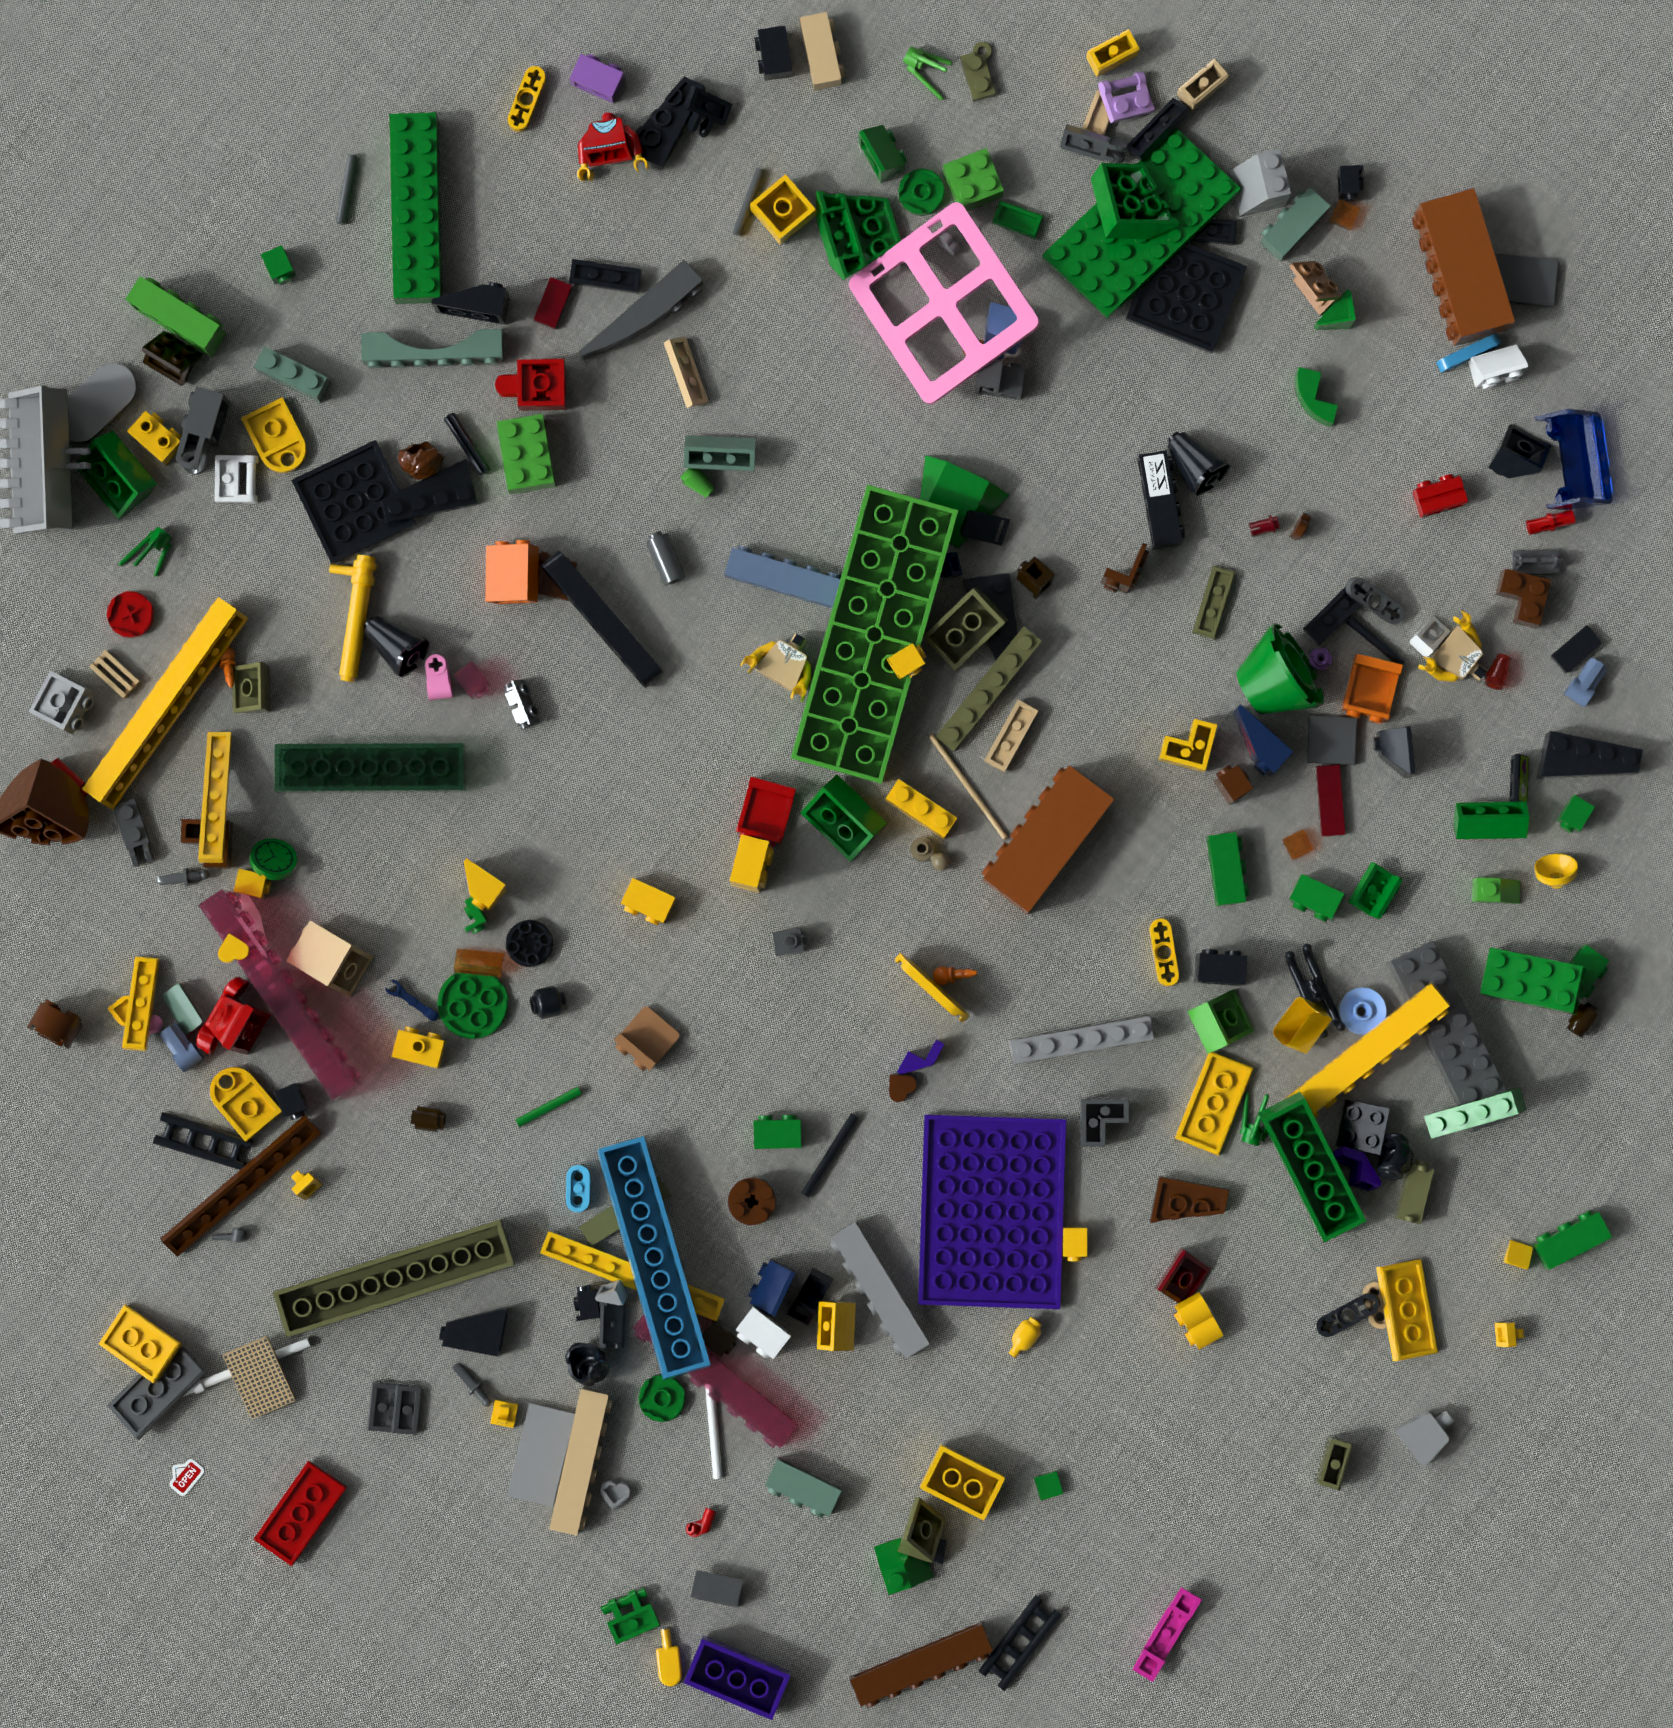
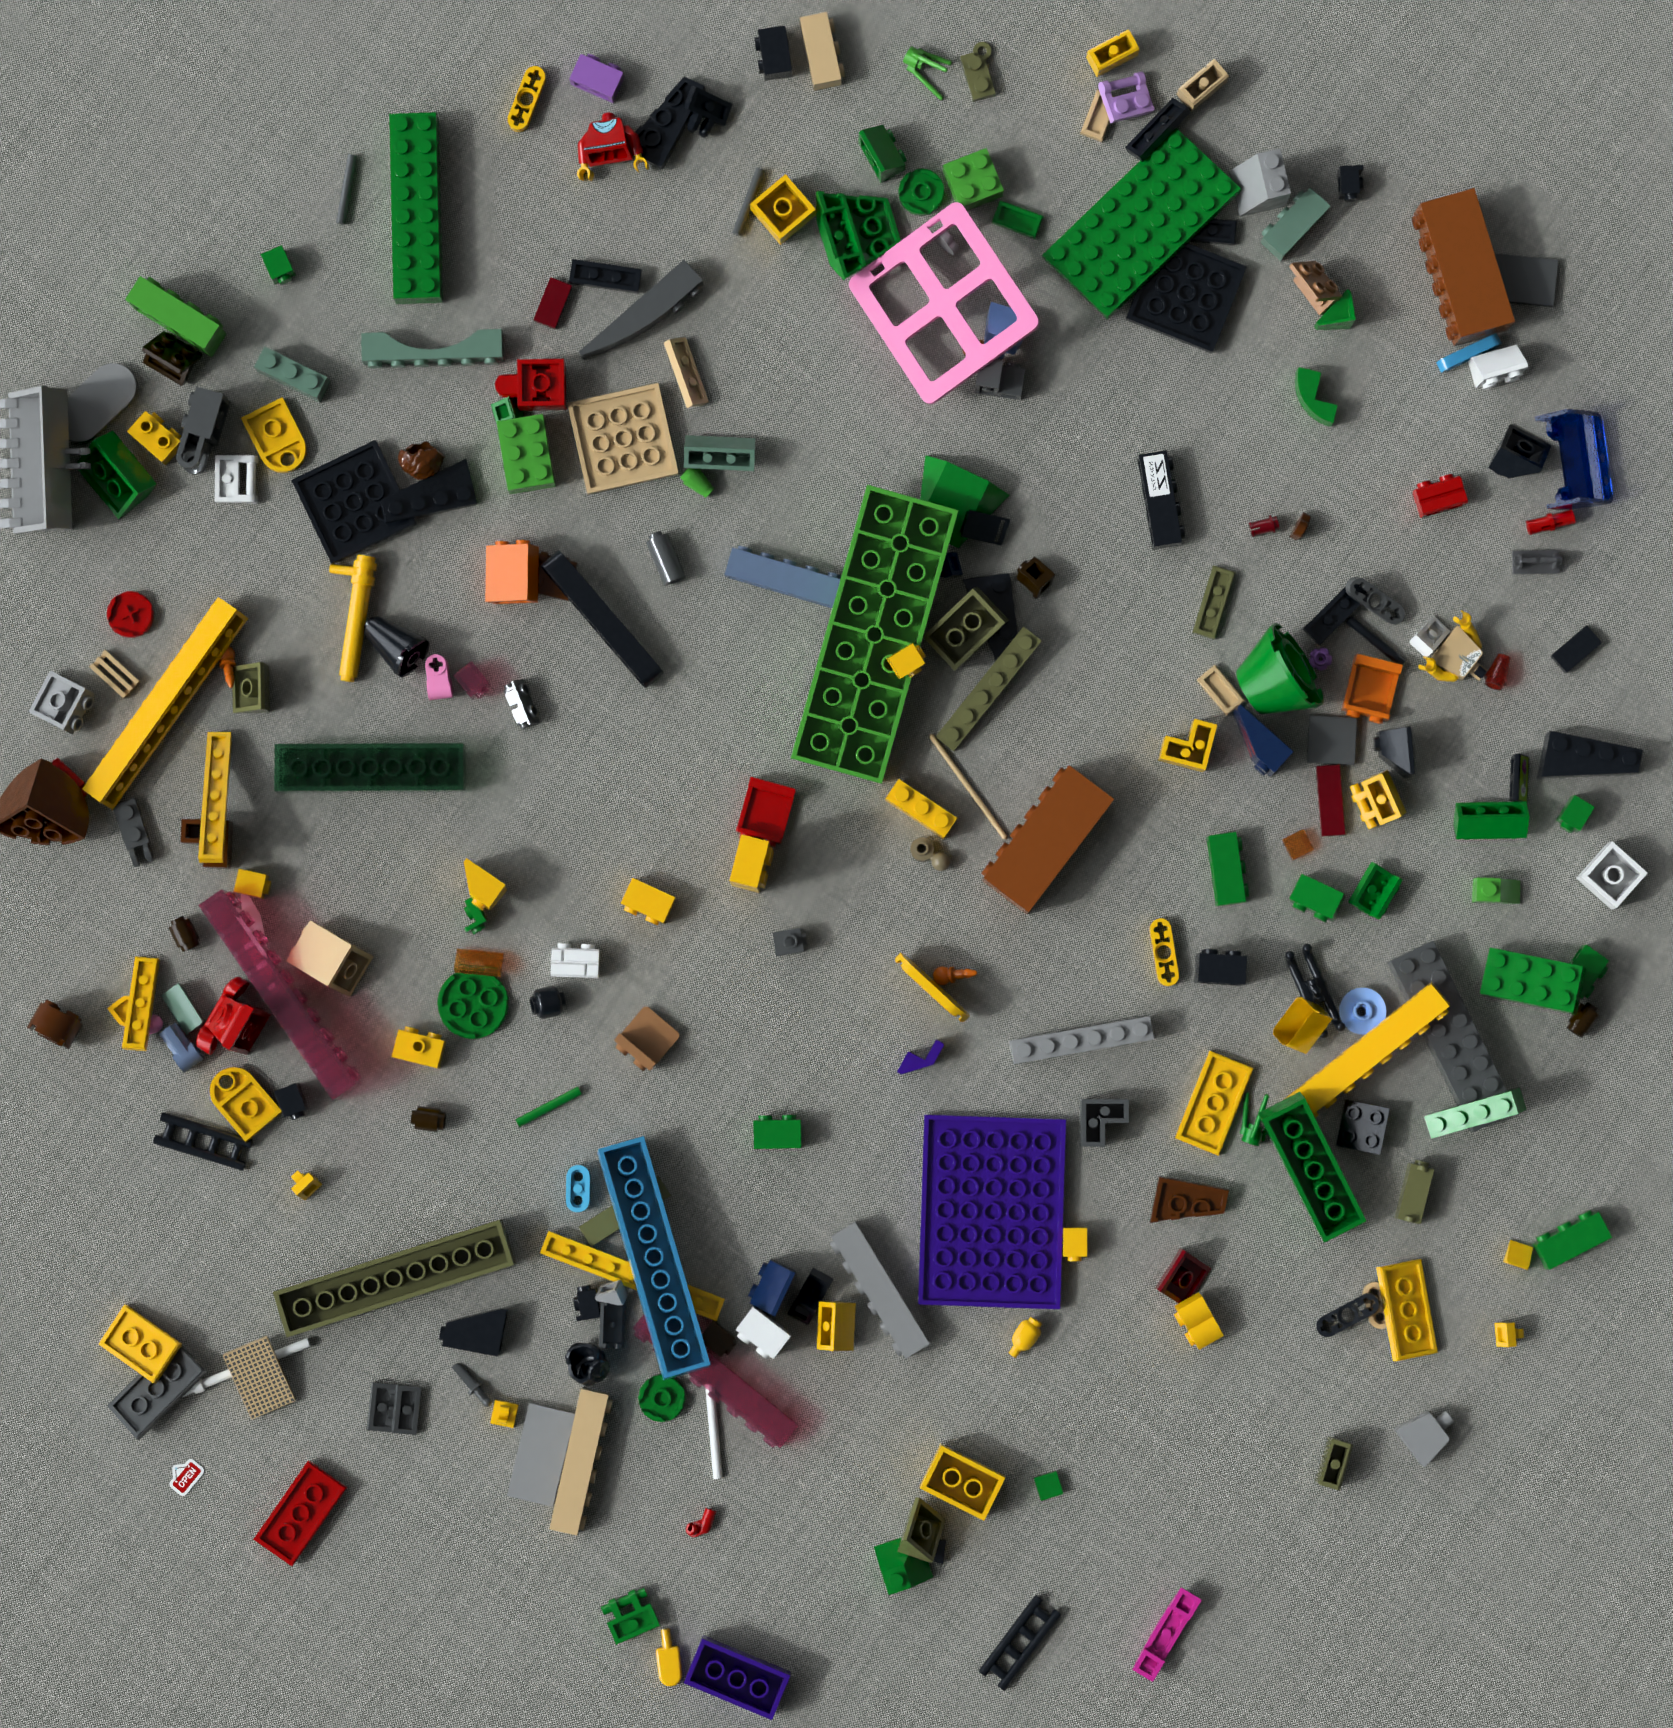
(156, 539): green plant -> none
(182, 877): dark grey piece -> none
(184, 933): none -> dark brown brick
(233, 949): yellow tile -> none
(237, 1236): dark grey hand -> none
(241, 1185): reddish brown plate -> none
(273, 859): green tile -> none
(401, 993): dark blue piece -> none
(467, 444): black axle -> none
(479, 303): black slope -> none
(506, 409): none -> green slope
(529, 943): black tile -> none
(575, 962): none -> white brick
(615, 1493): light grey tile -> none
(622, 438): none -> tan plate
(716, 1588): dark grey hinge -> none
(744, 1189): reddish brown brick -> none
(783, 664): torso -> none
(802, 1488): sand green brick -> none
(830, 1154): black bar -> none
(843, 817): green slope -> none
(900, 1086): reddish brown tile -> none
(921, 1664): reddish brown brick -> none
(1011, 736): tan plate -> none
(1093, 144): dark grey hinge -> none
(1117, 581): reddish brown bracket -> none
(1129, 202): green wedge -> none
(1197, 462): black cone -> none
(1220, 690): none -> tan tile
(1220, 1021): bright green slope -> none
(1232, 783): reddish brown brick -> none
(1344, 215): clear orange tile -> none
(1361, 1171): dark purple slope -> none
(1382, 797): none -> yellow brick
(1395, 1157): black hair -> none
(1529, 591): reddish brown brick -> none
(1556, 866): yellow piece -> none
(1582, 687): sand blue piece -> none
(1611, 875): none -> white brick

